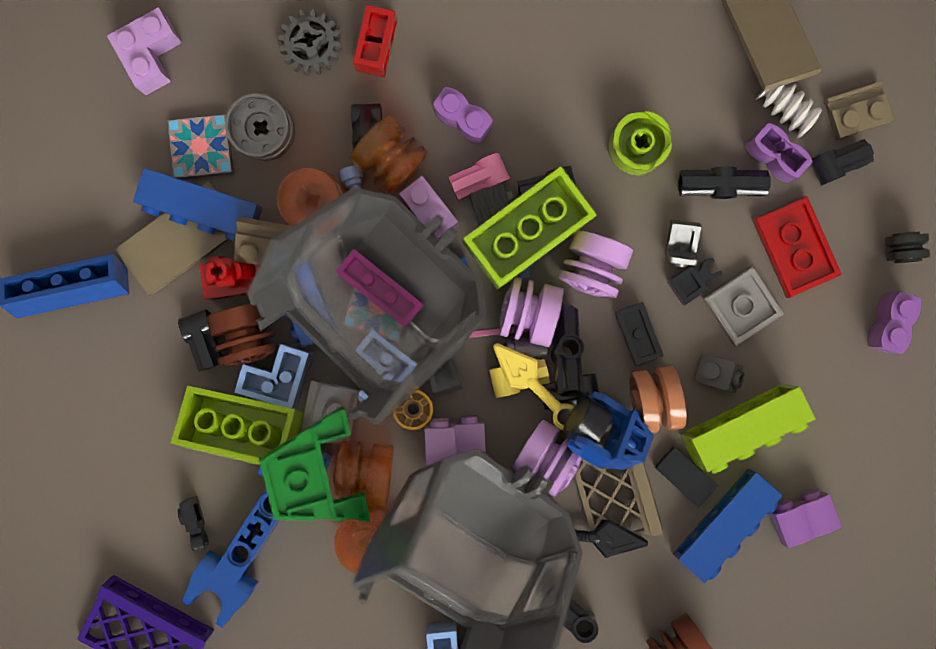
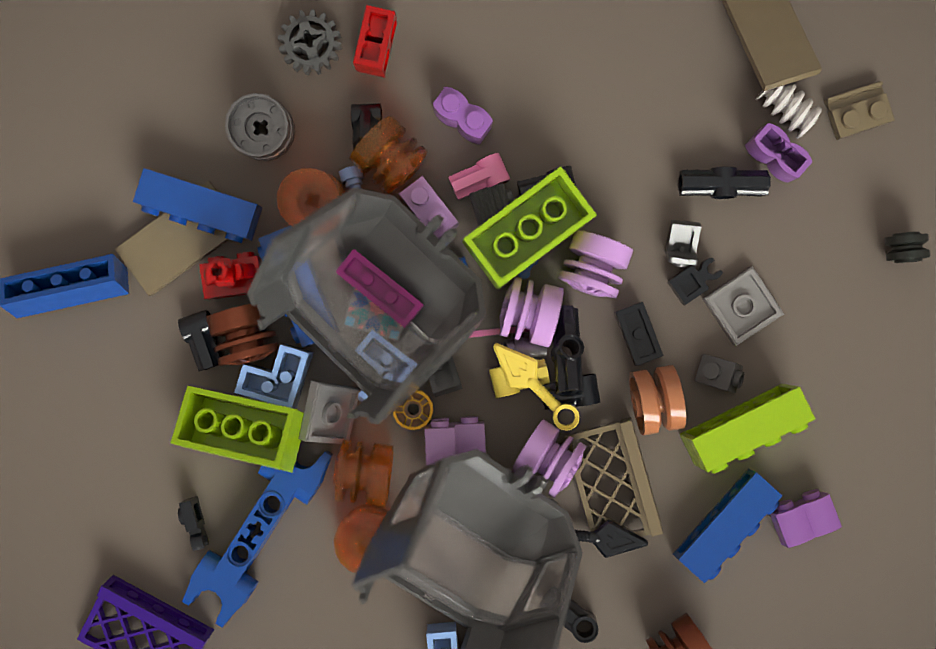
(139, 46): lavender brick -> none
(200, 147): tile -> none
(254, 239): dark tan plate -> none
(298, 477): green wing -> none
(626, 442): blue piece -> none
(654, 150): lime brick -> none
(686, 476): black tile -> none
(797, 247): red tile -> none
(836, 163): black piece -> none
(895, 317): medium lavender brick -> none

